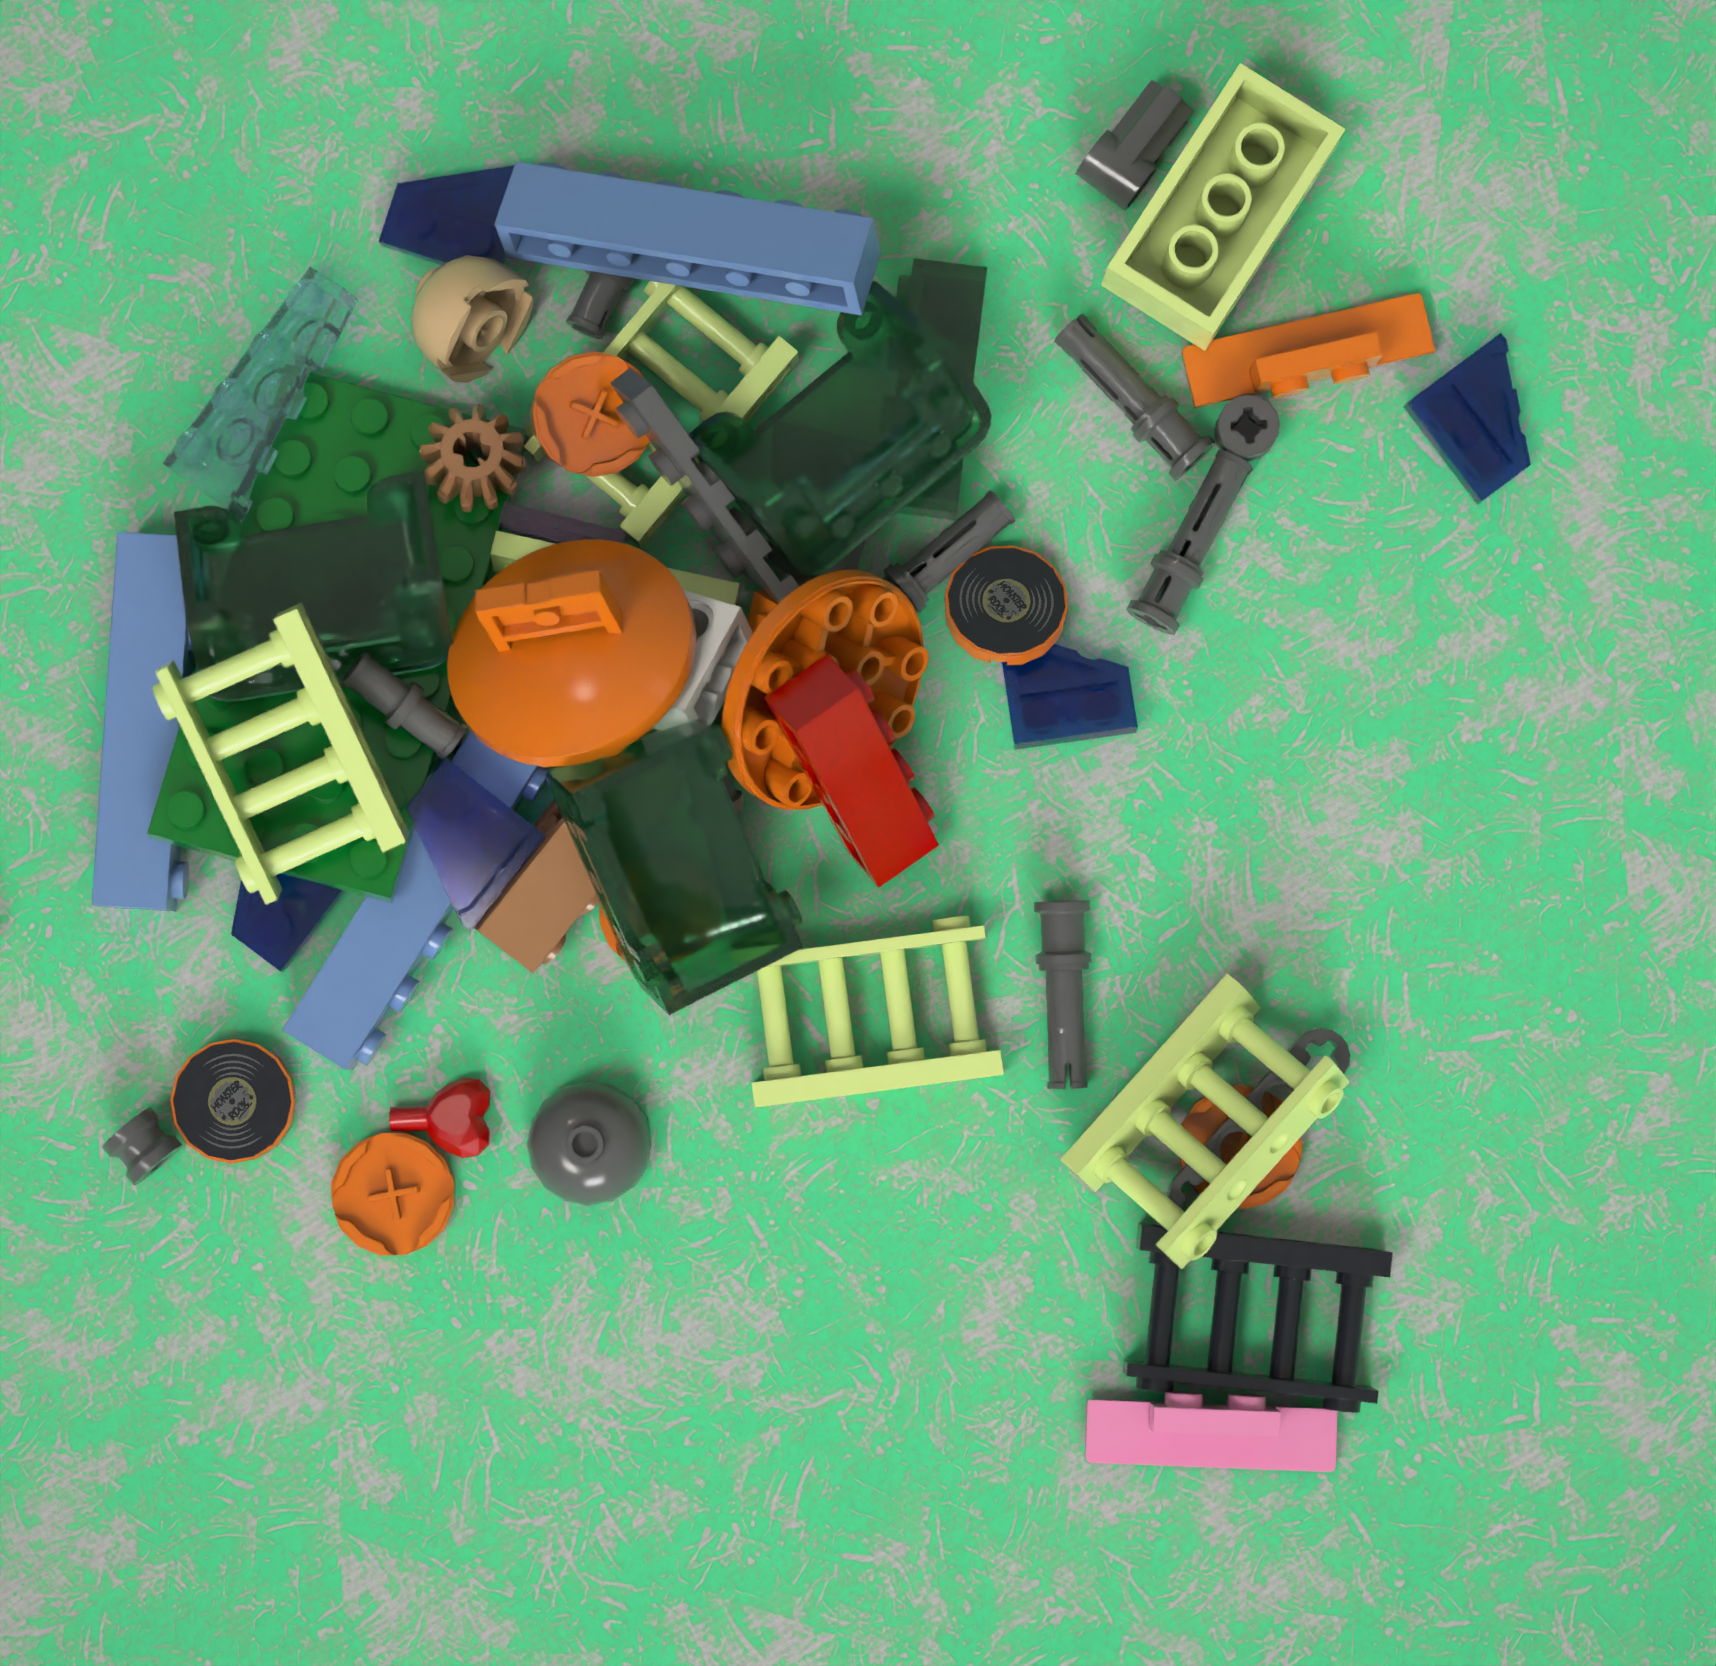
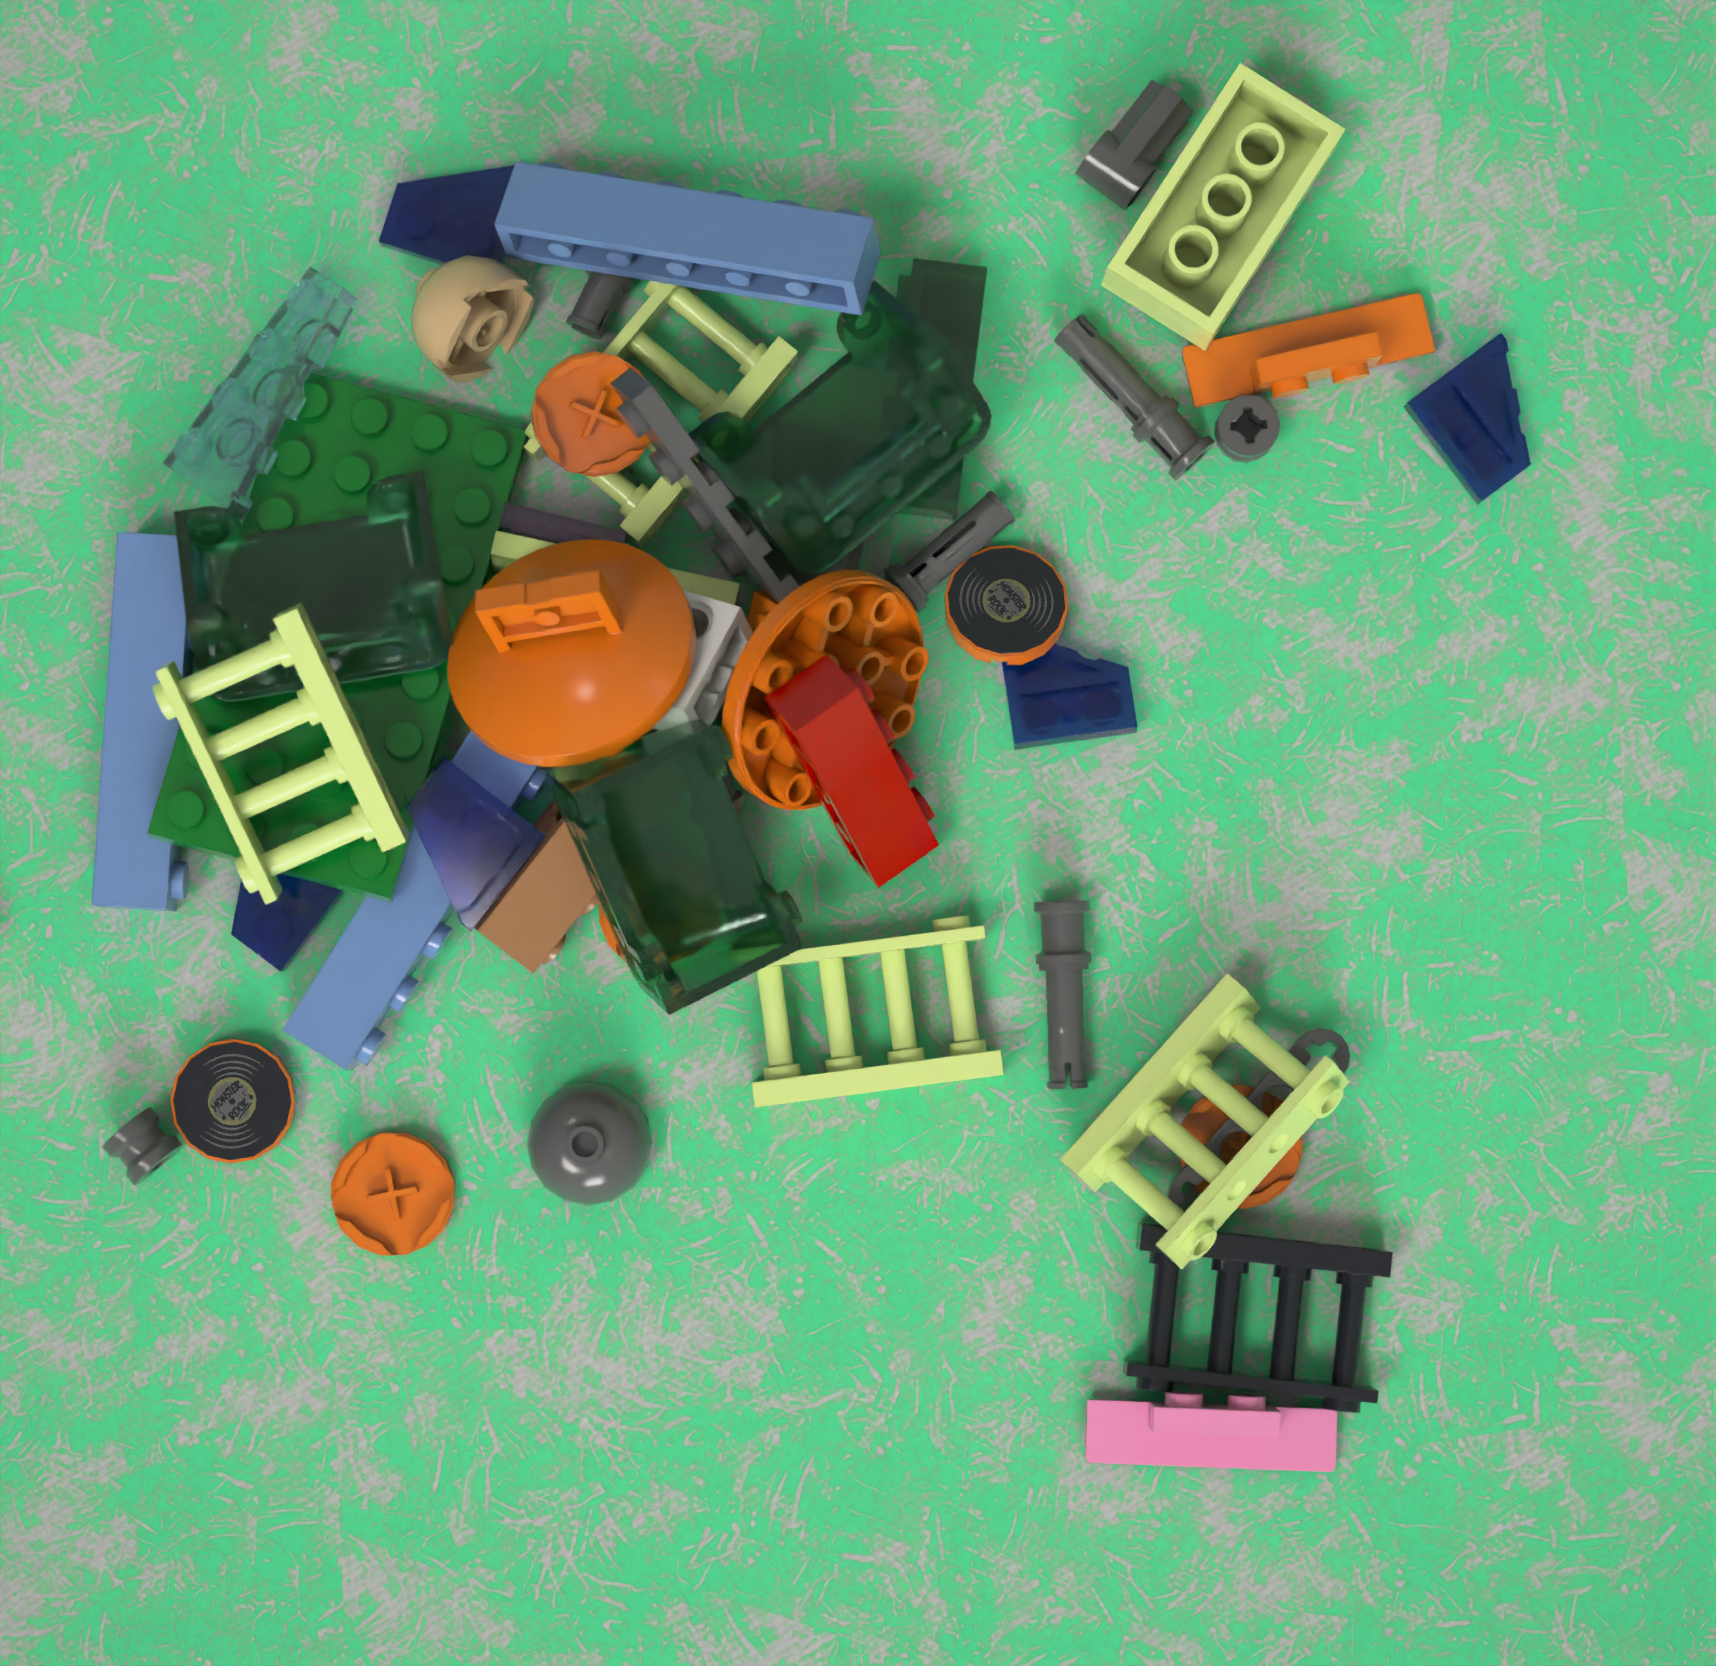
(403, 705): dark grey pin -> none
(450, 1118): red rock -> none
(494, 469): medium nougat gear -> none
(1179, 568): dark grey pin -> none

